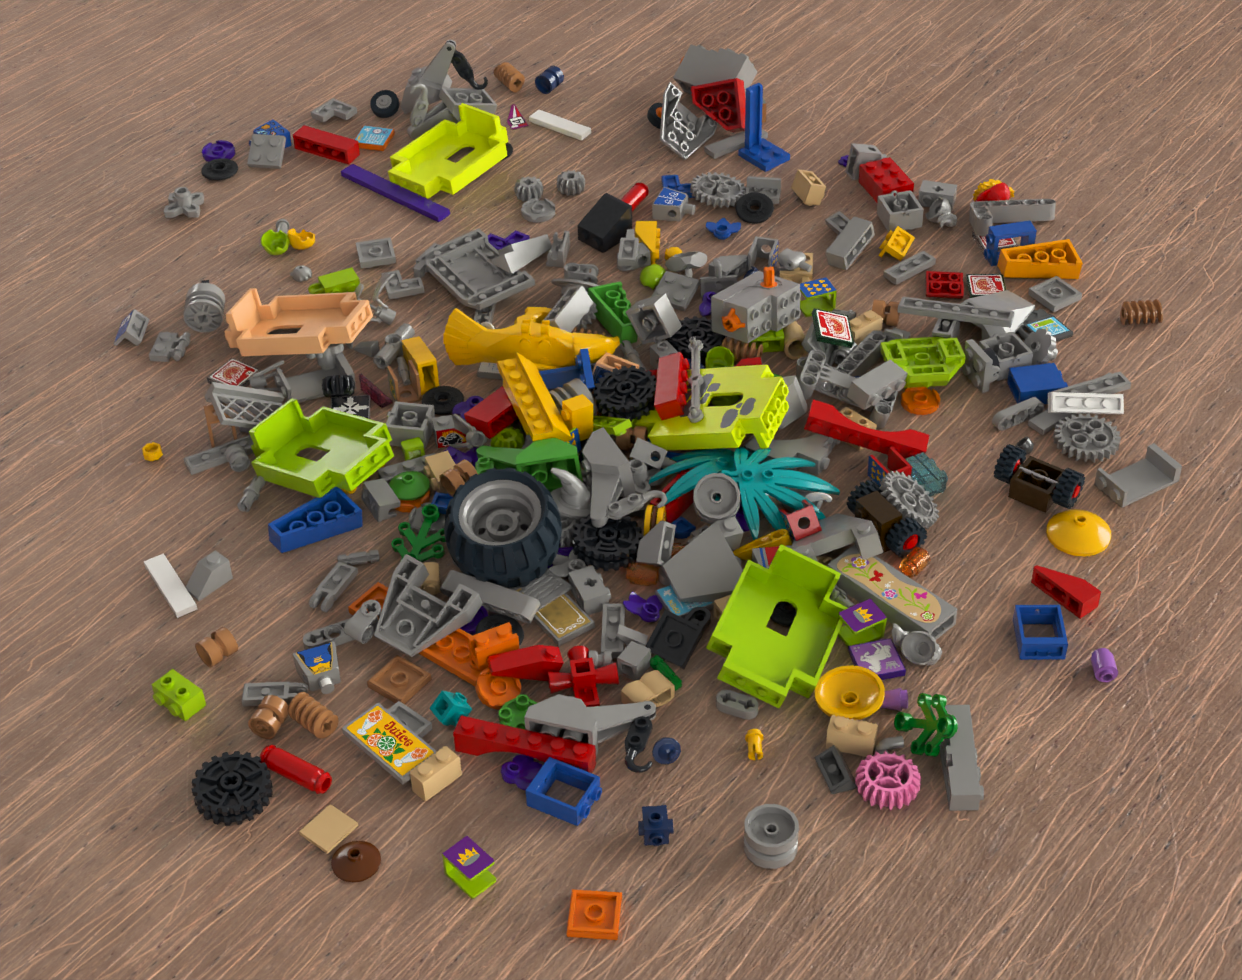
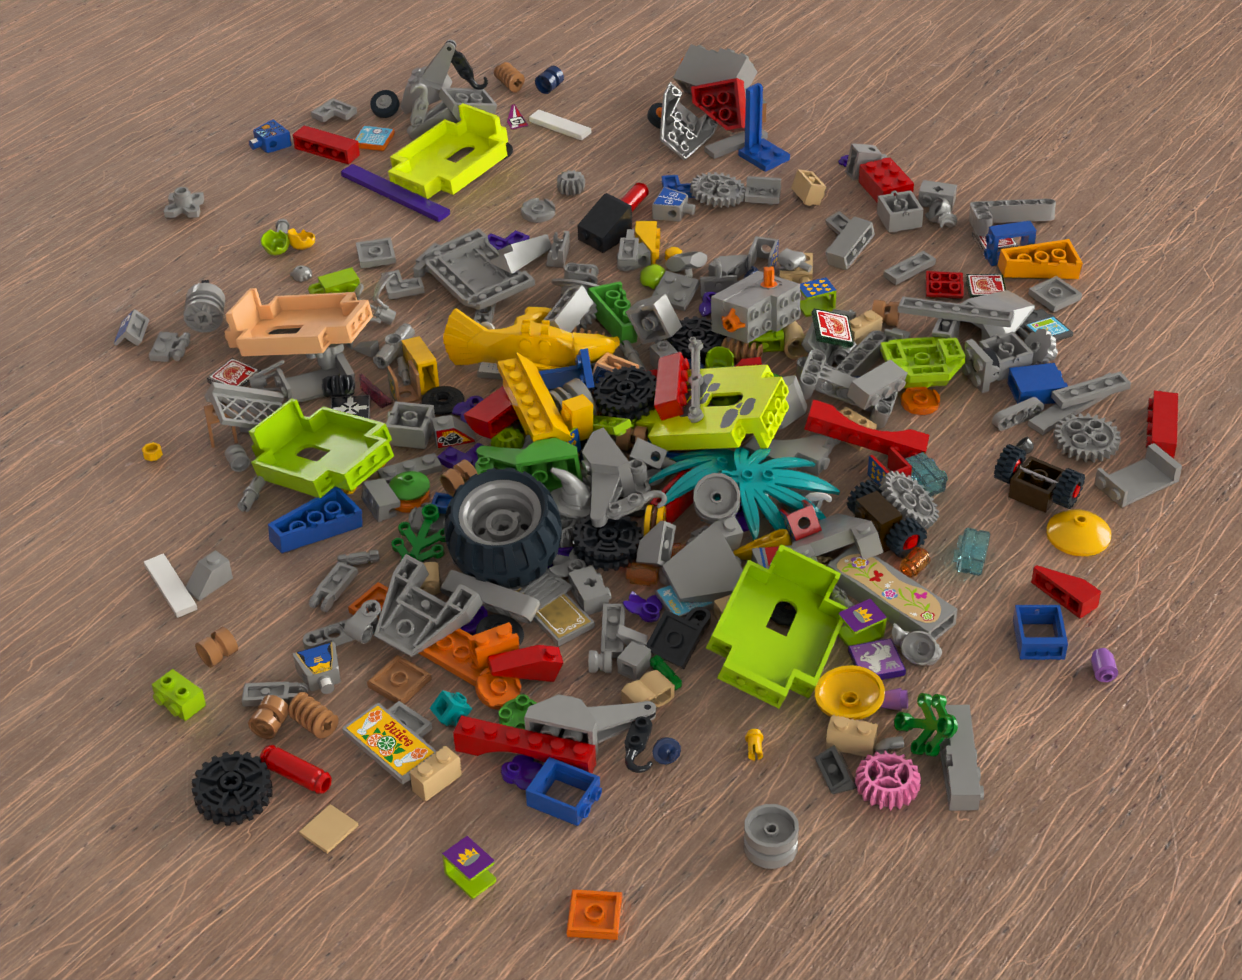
(215, 456): light grey tile -> none
(219, 150): dark purple tile -> none
(219, 169): black wheel -> none
(266, 151): light grey plate -> none
(358, 868): reddish brown dish -> none
(412, 448): lime slope -> none
(435, 466): tan brick -> none
(473, 437): light grey plant -> none
(528, 188): light grey gear -> none
(583, 676): red brick -> none
(655, 825): dark blue brick -> none
(683, 528): blue tile -> none
(723, 228): blue plate -> none
(737, 704): light grey beam -> none
(754, 216): black wheel -> none
(896, 243): yellow bracket -> none
(972, 551): none -> clear light blue brick
(993, 191): red hair -> none
(1085, 403): white tile -> none
(1141, 310): medium nougat piece -> none
(1163, 421): none -> red brick

